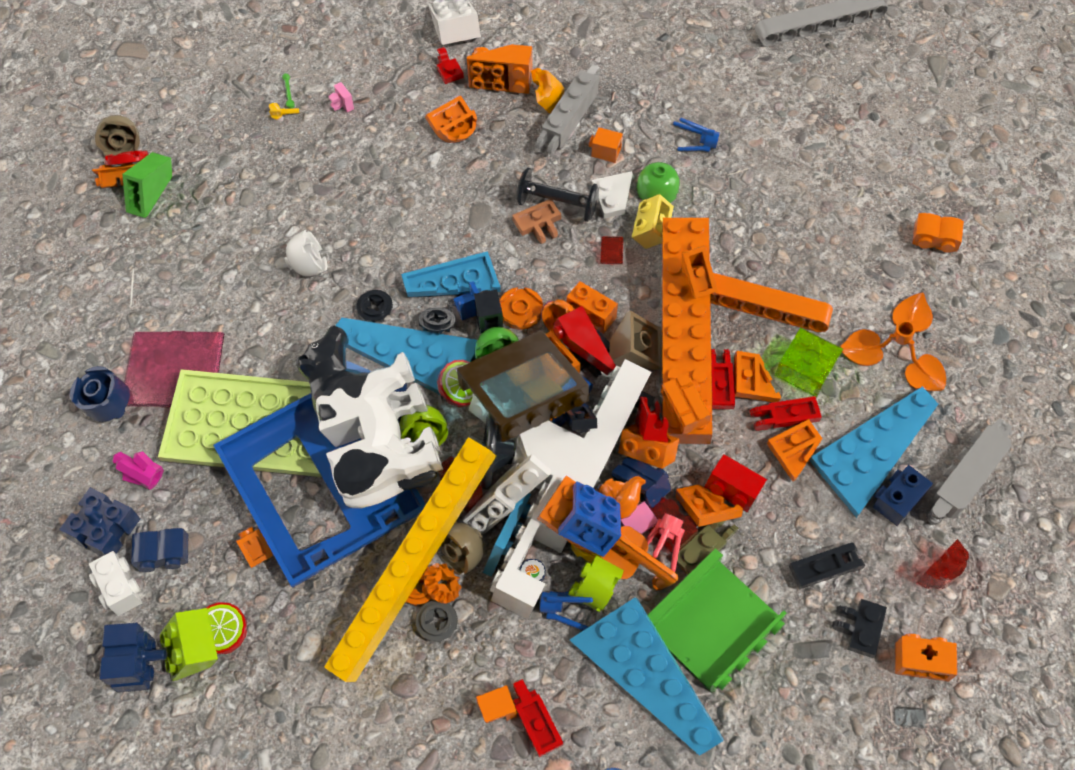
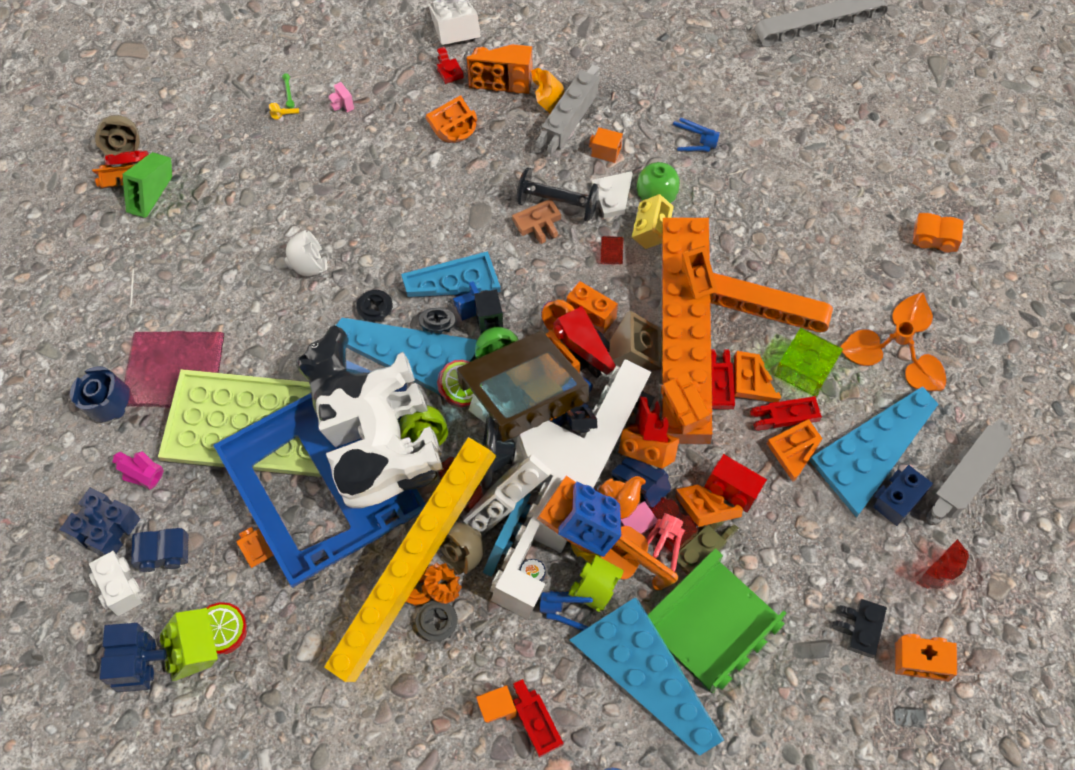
(521, 308): orange tile -> none
(826, 565): black plate -> none

